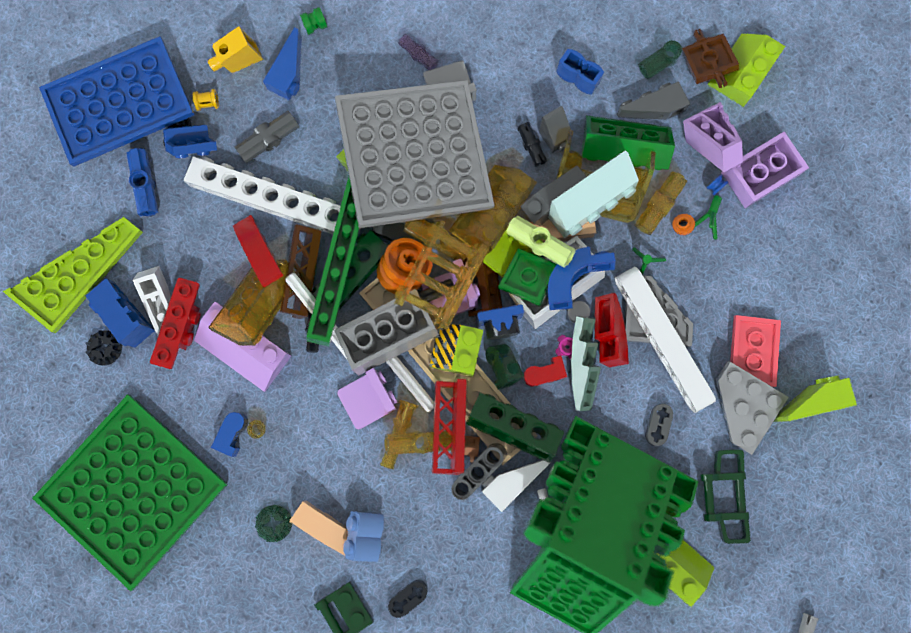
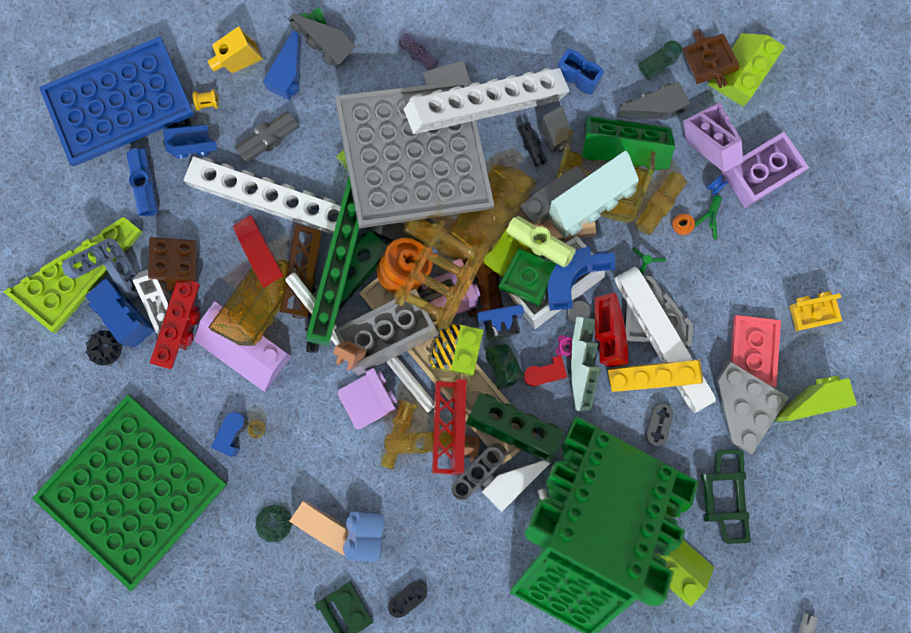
(104, 257): none -> sand blue beam
(172, 260): none -> reddish brown bracket
(327, 40): none -> dark grey slope
(349, 352): none -> nougat tile
(484, 100): none -> white brick
(656, 375): none -> yellow plate
(815, 312): none -> yellow bracket

